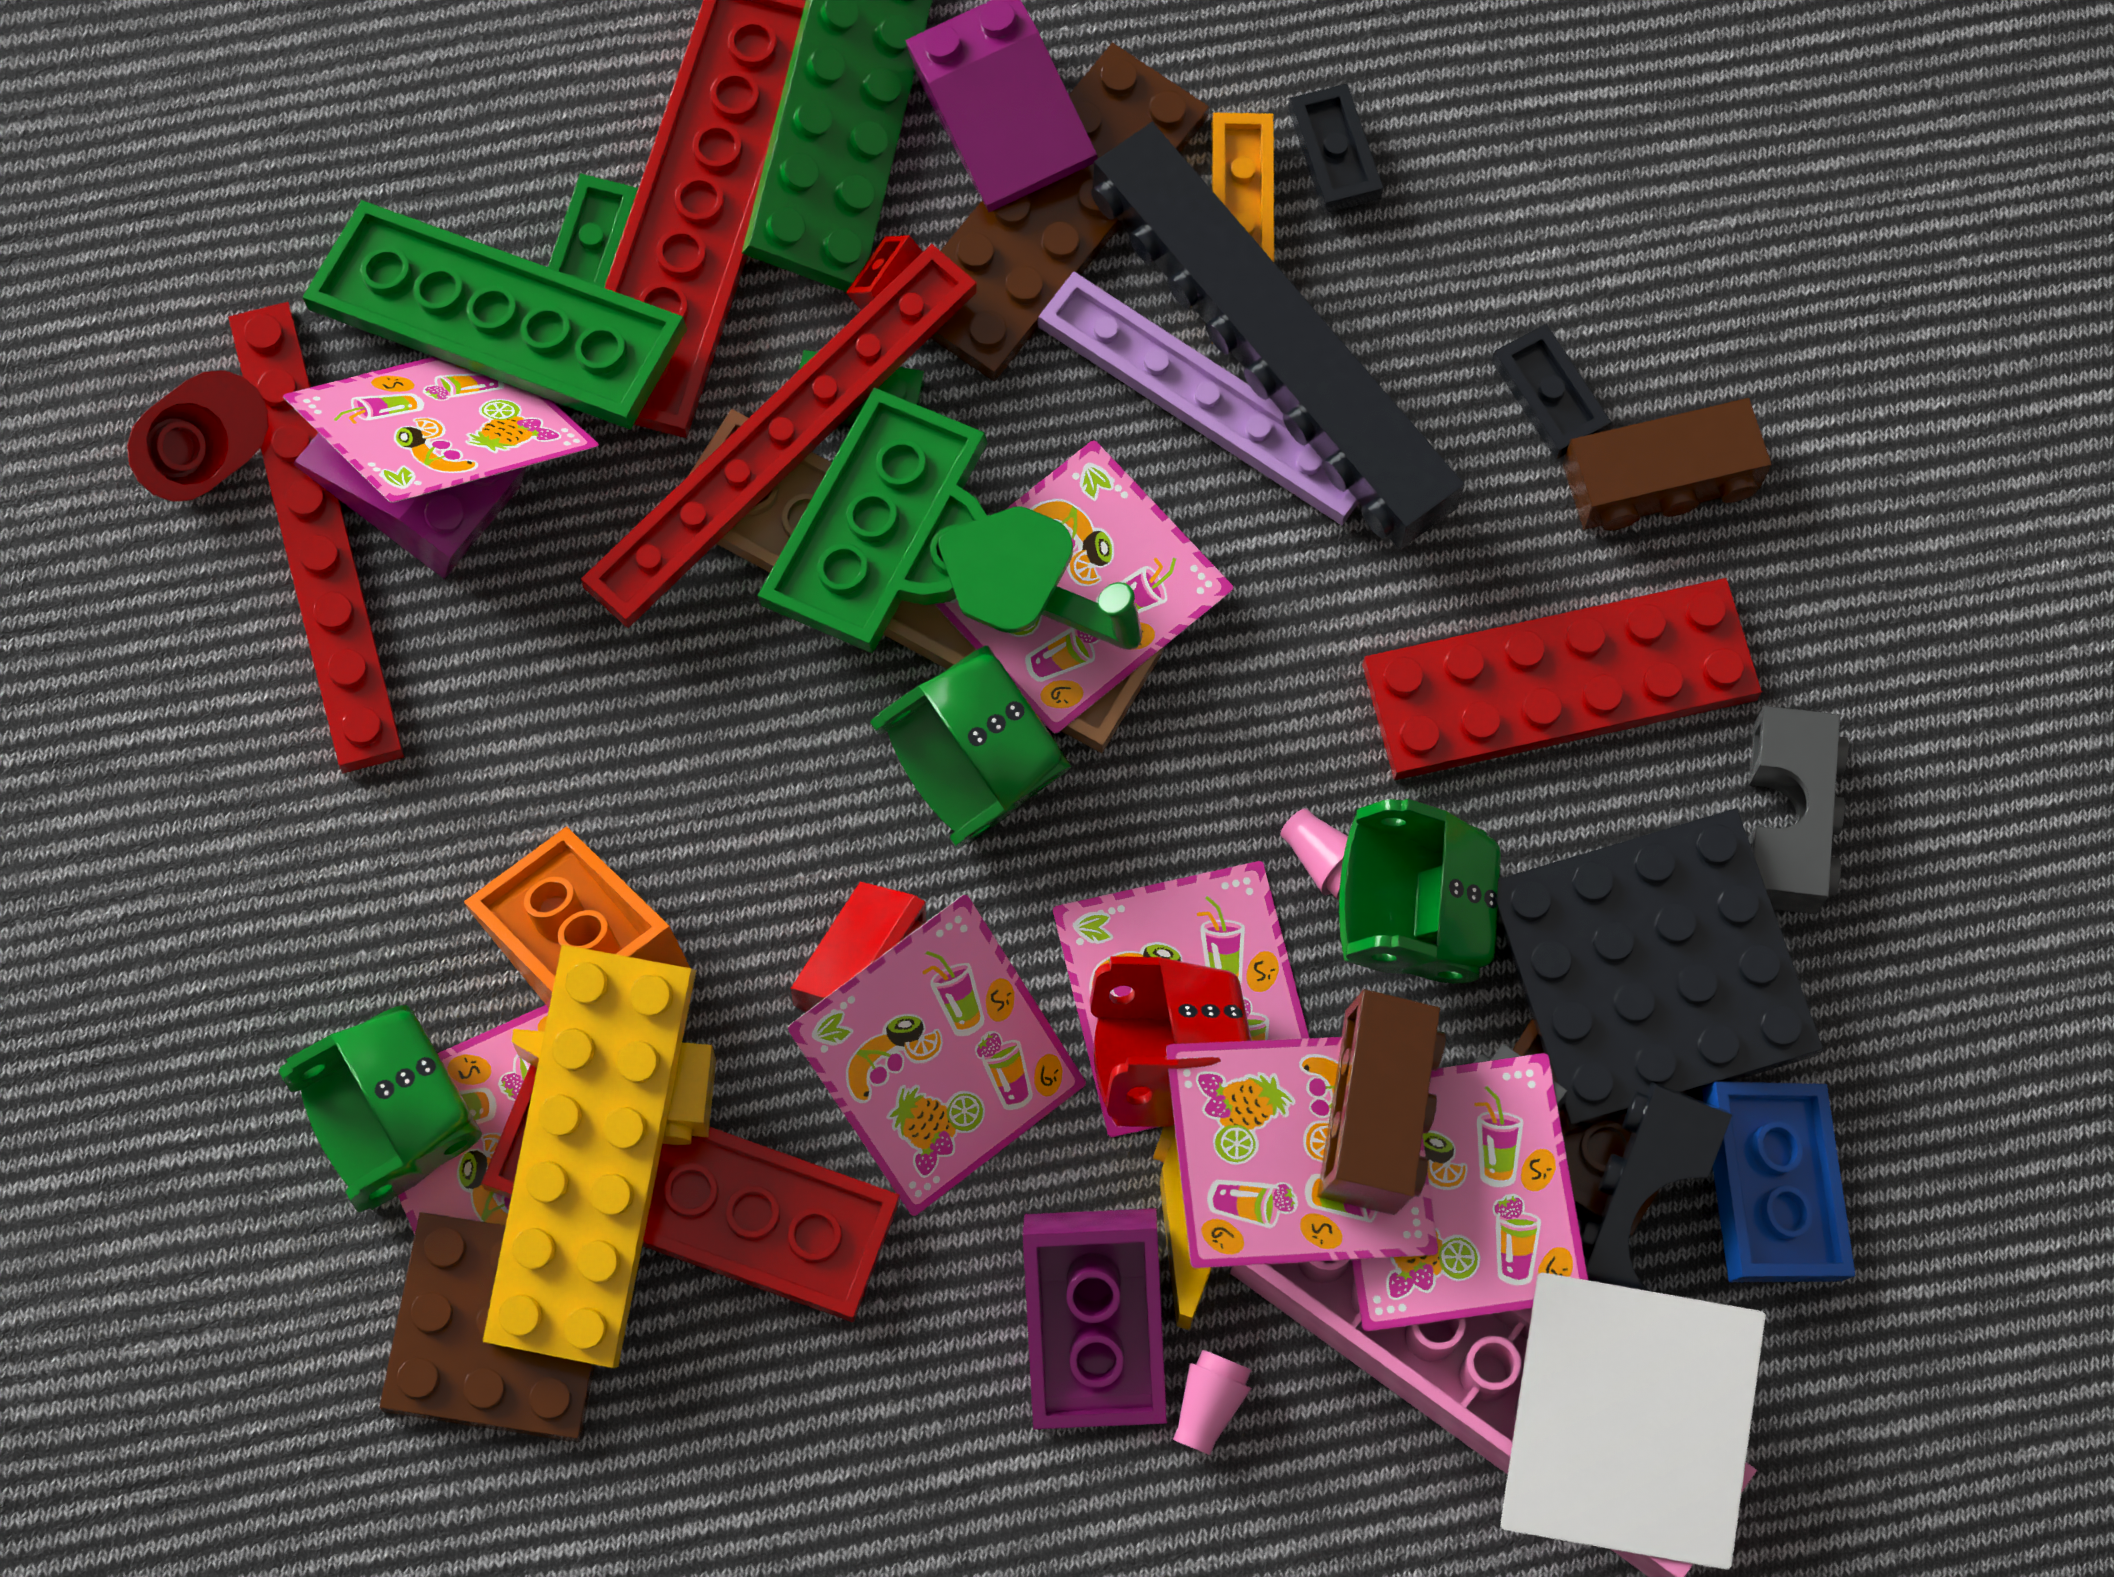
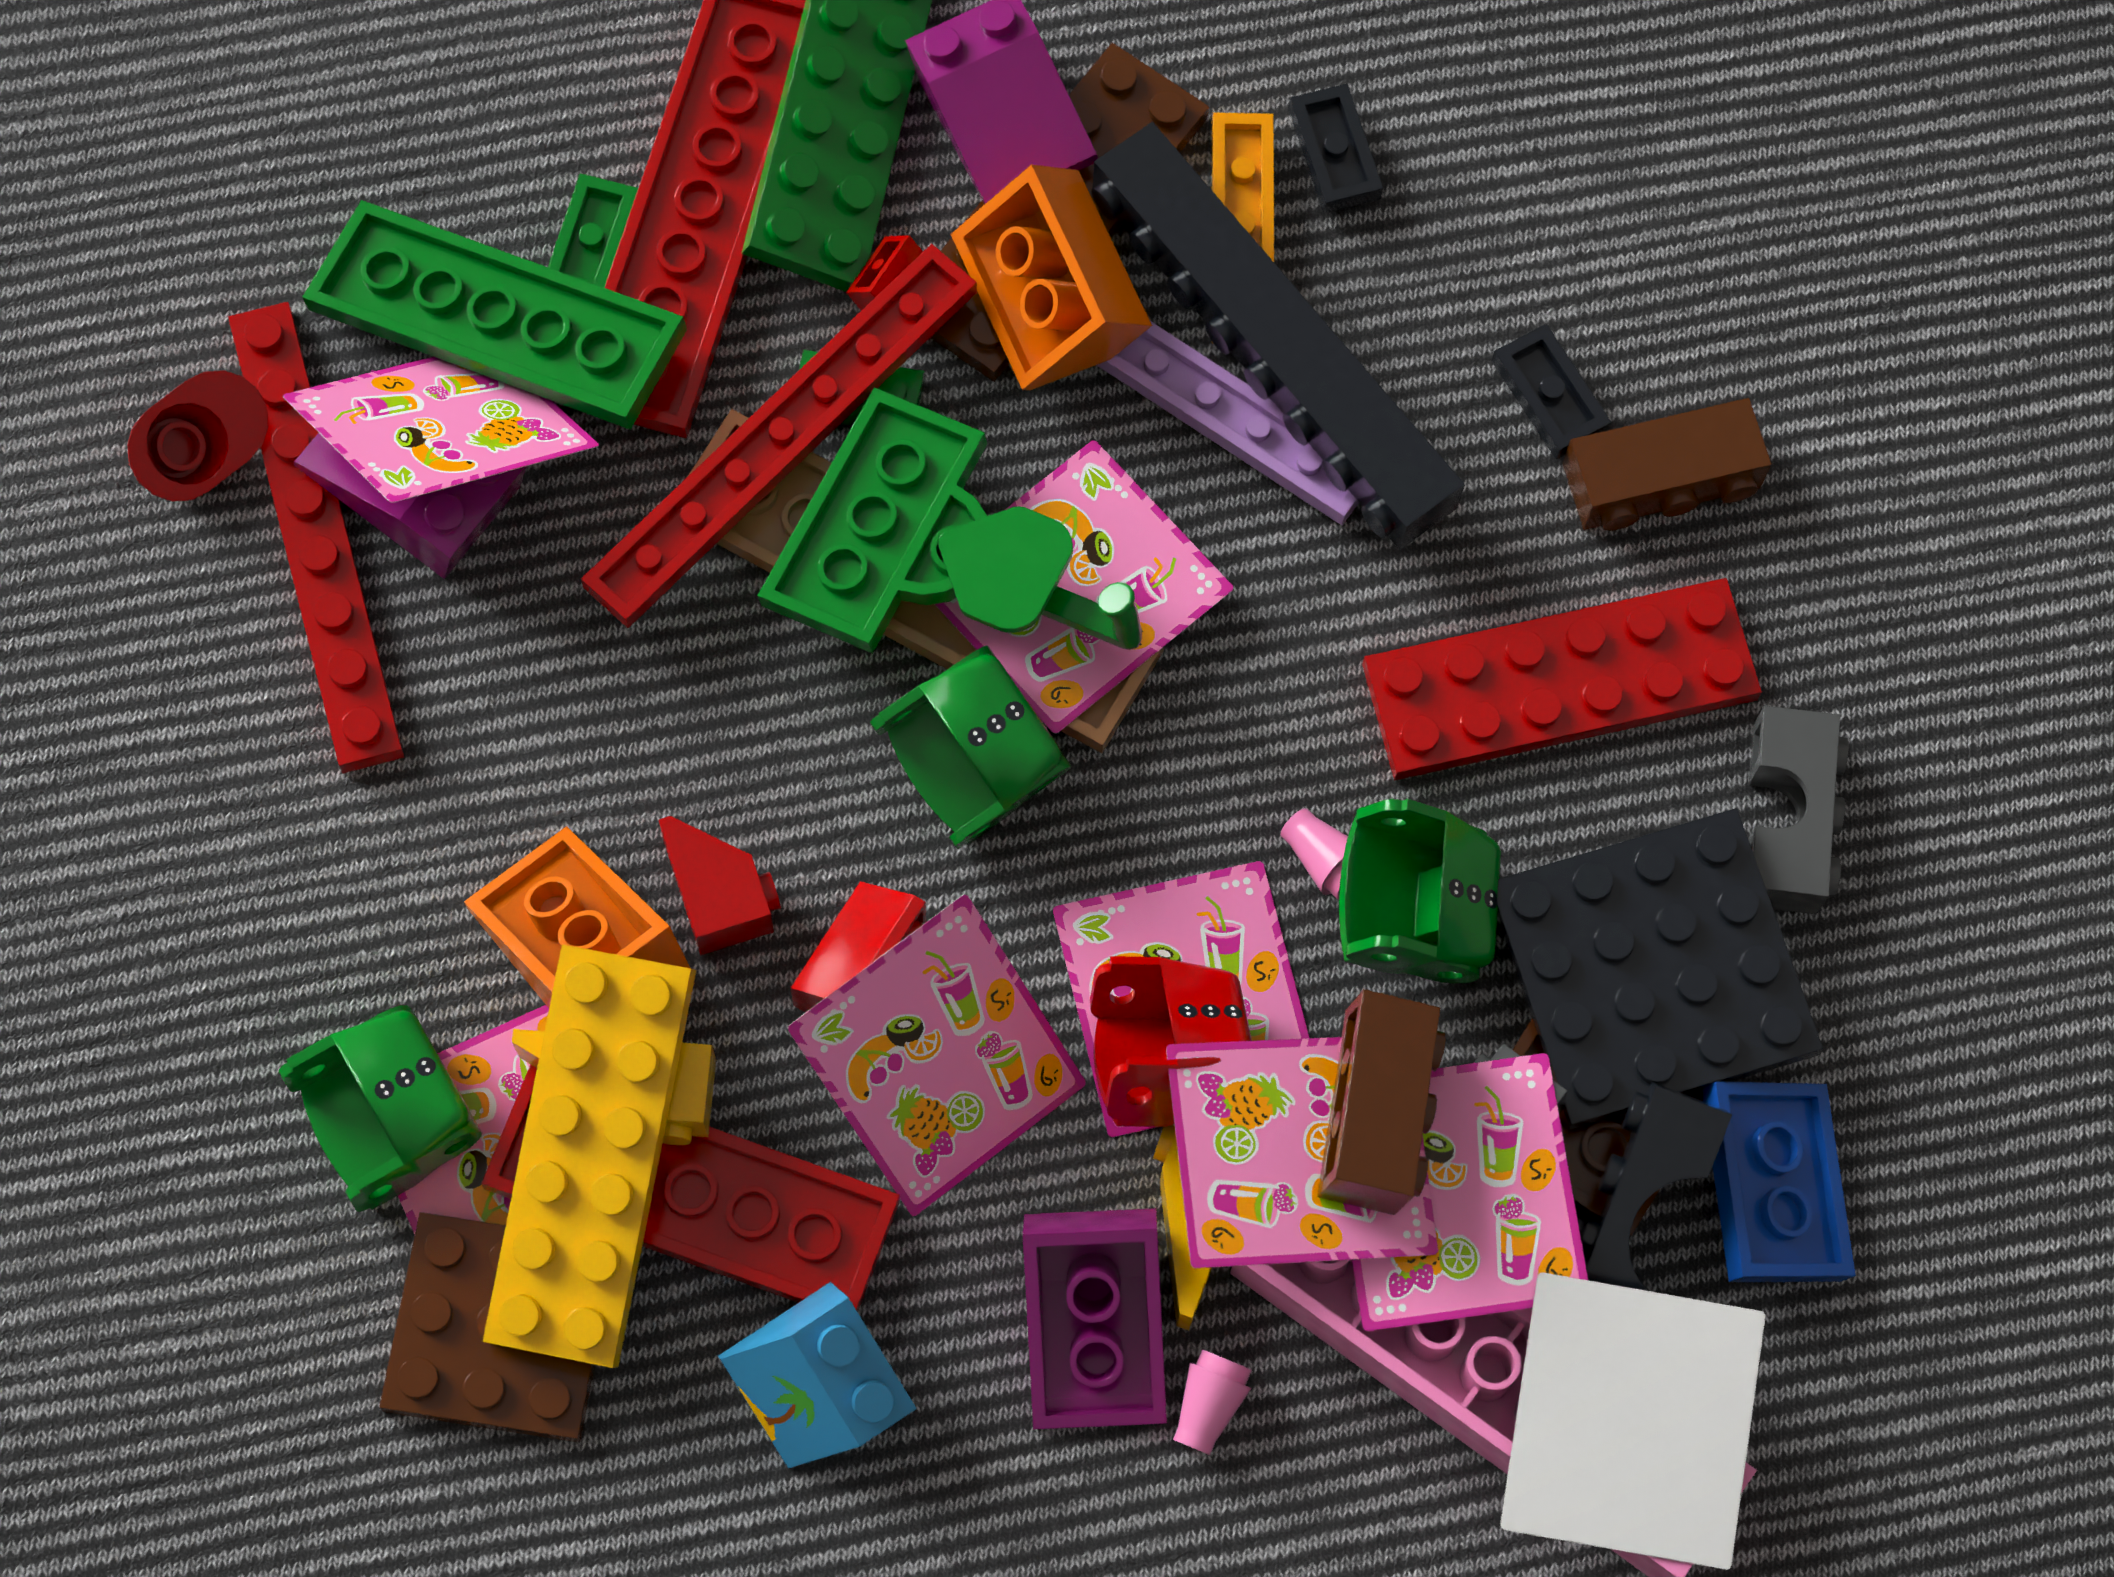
(718, 887): none -> red slope
(817, 1379): none -> dark azure slope
(1050, 276): none -> orange slope

